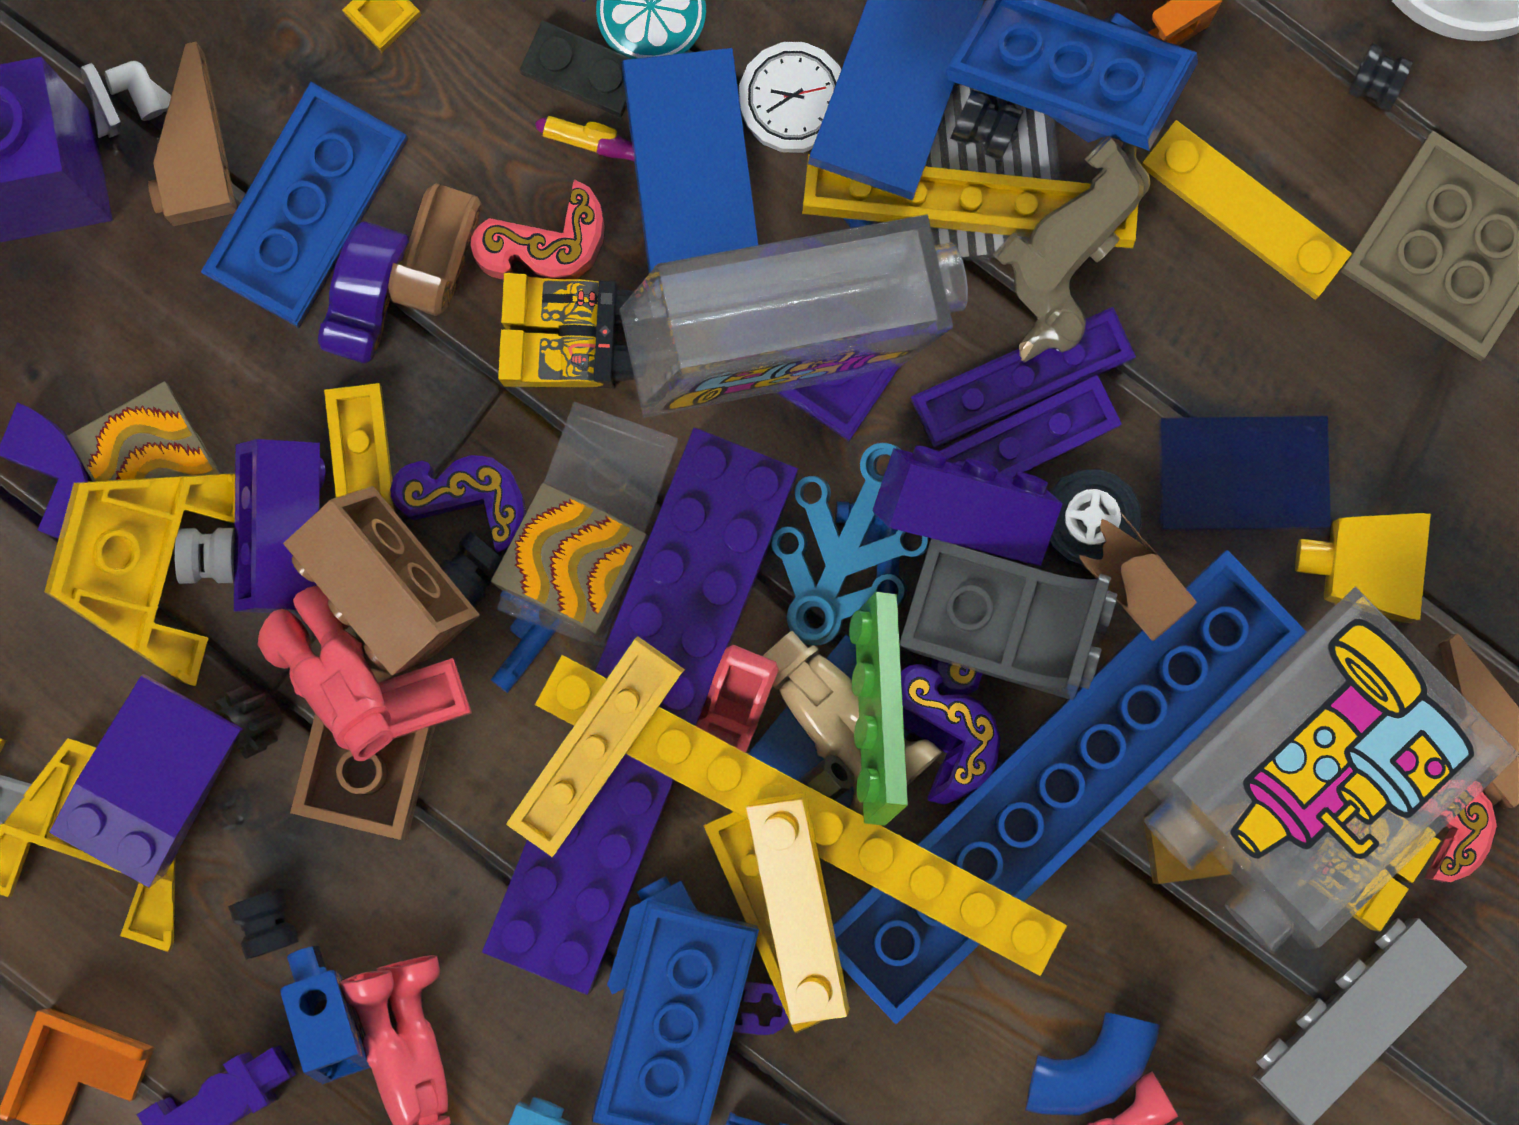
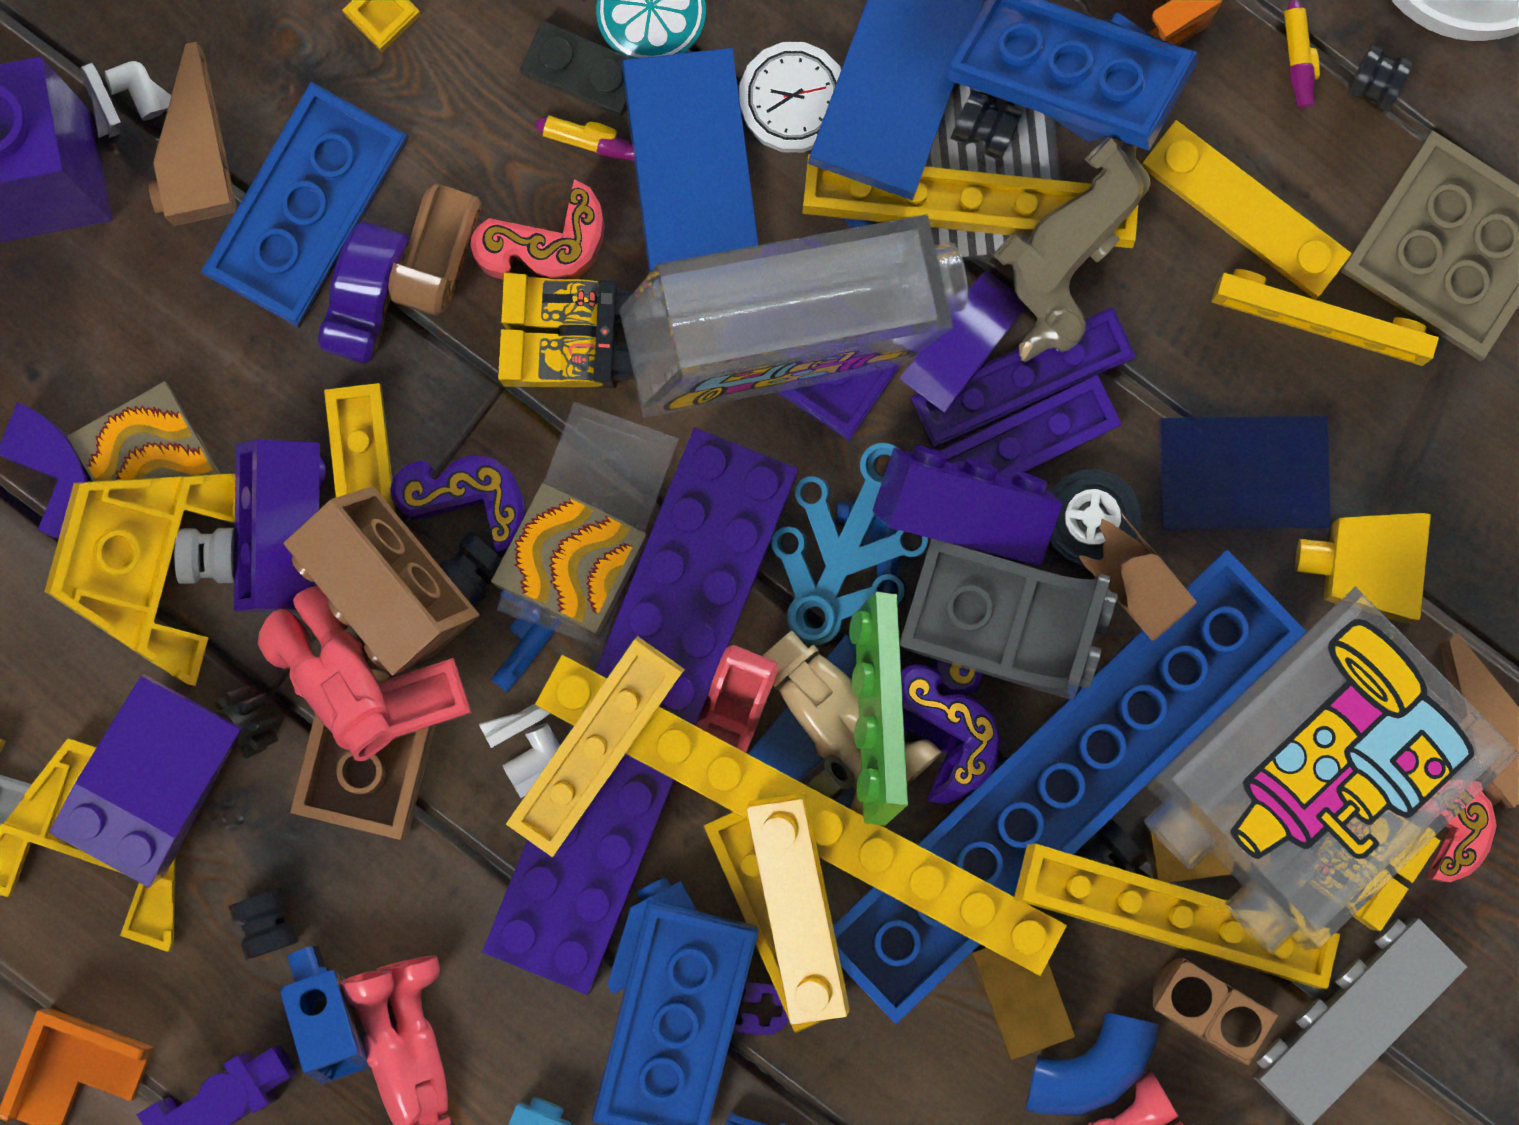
(528, 766): none -> white piece
(953, 359): none -> dark purple brick
(1023, 1003): none -> pearl gold panel
(1115, 842): none -> black wheel
(1161, 914): none -> yellow plate
(1211, 1020): none -> medium nougat piece
(1302, 57): none -> piece
(1401, 339): none -> yellow plate

